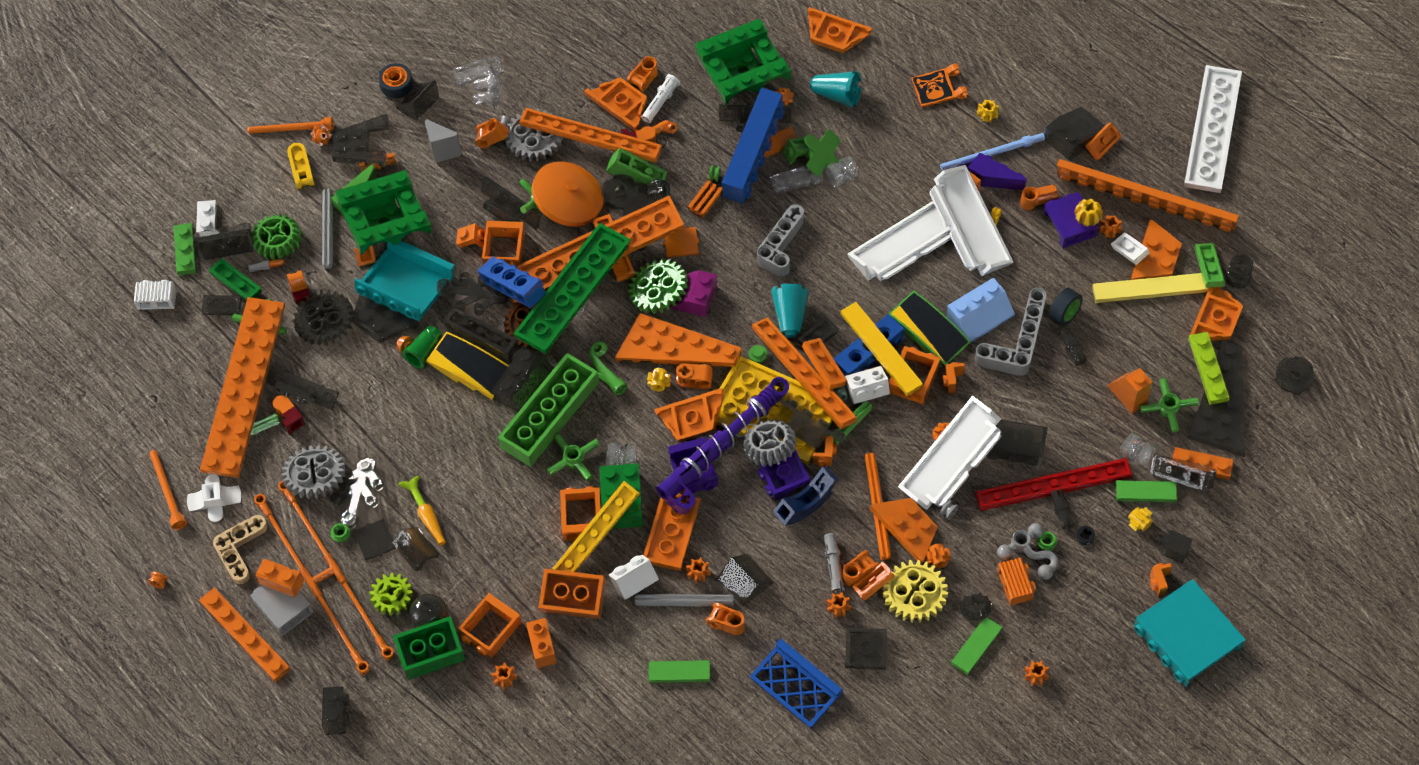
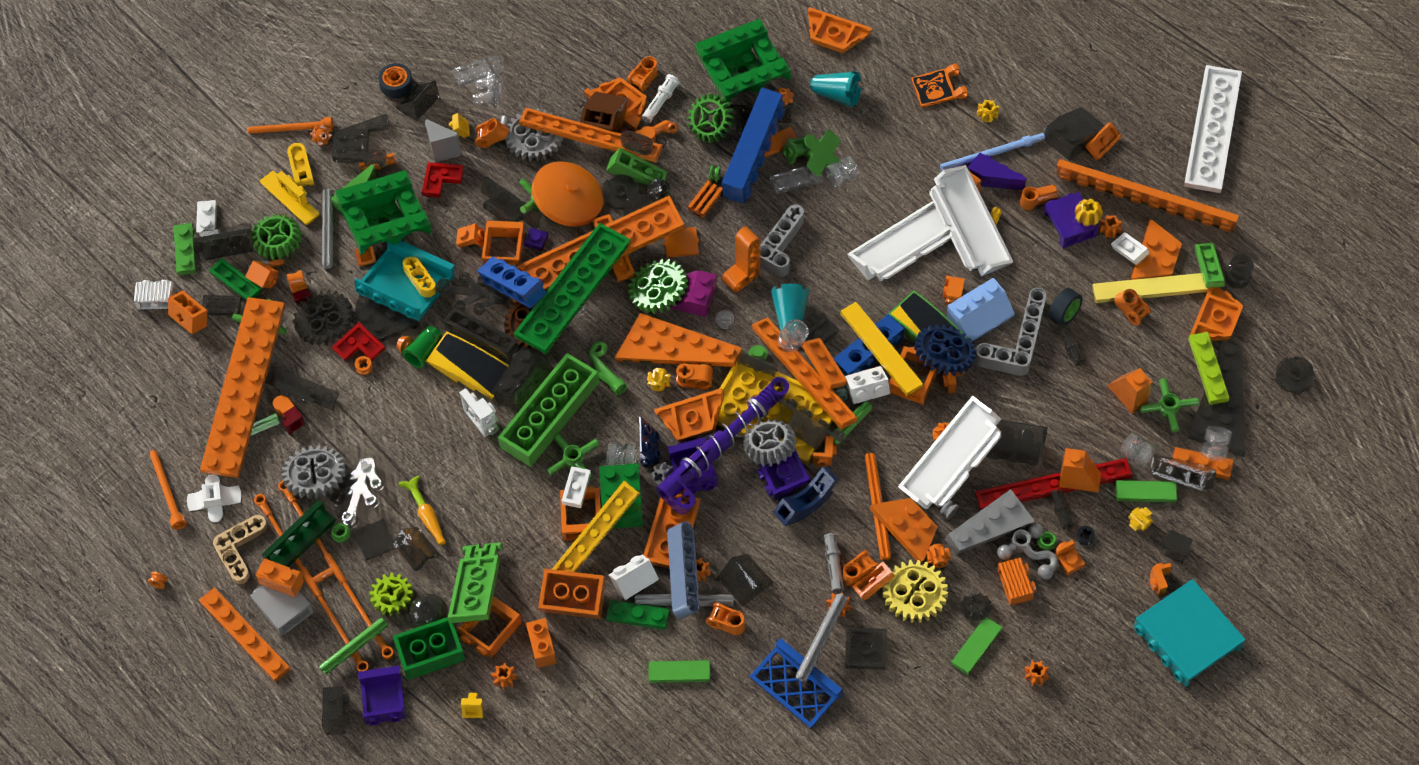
(187, 312): none -> orange brick
(262, 274): none -> orange brick
(290, 195): none -> yellow bracket
(300, 535): none -> dark green fence
(353, 646): none -> bright green axle
(358, 339): none -> red plate
(361, 360): none -> orange bush
(382, 695): none -> dark purple panel
(408, 264): none -> yellow beam
(440, 173): none -> red plate
(460, 125): none -> yellow tile
(472, 707): none -> yellow tile
(475, 583): none -> bright green hinge
(480, 413): none -> white plate
(536, 239): none -> dark purple plate
(576, 487): none -> white plate
(605, 111): none -> reddish brown slope
(636, 143): none -> clear smoke beam
(637, 615): none -> green plate
(648, 444): none -> dark blue hinge
(661, 472): none -> light grey gear
(683, 570): none -> sand blue beam
(720, 128): none -> bright green gear
(724, 319): none -> clear plate
(746, 260): none -> orange beam
(758, 364): none -> clear smoke pin
(793, 335): none -> clear wheel
(821, 637): none -> light grey axle
(945, 349): none -> dark blue gear
(953, 289): none -> orange brick
(994, 521): none -> light grey wedge
(1069, 557): none -> orange bracket
(1079, 471): none -> orange slope
(1133, 307): none -> orange piece
(1216, 443): none -> clear wheel

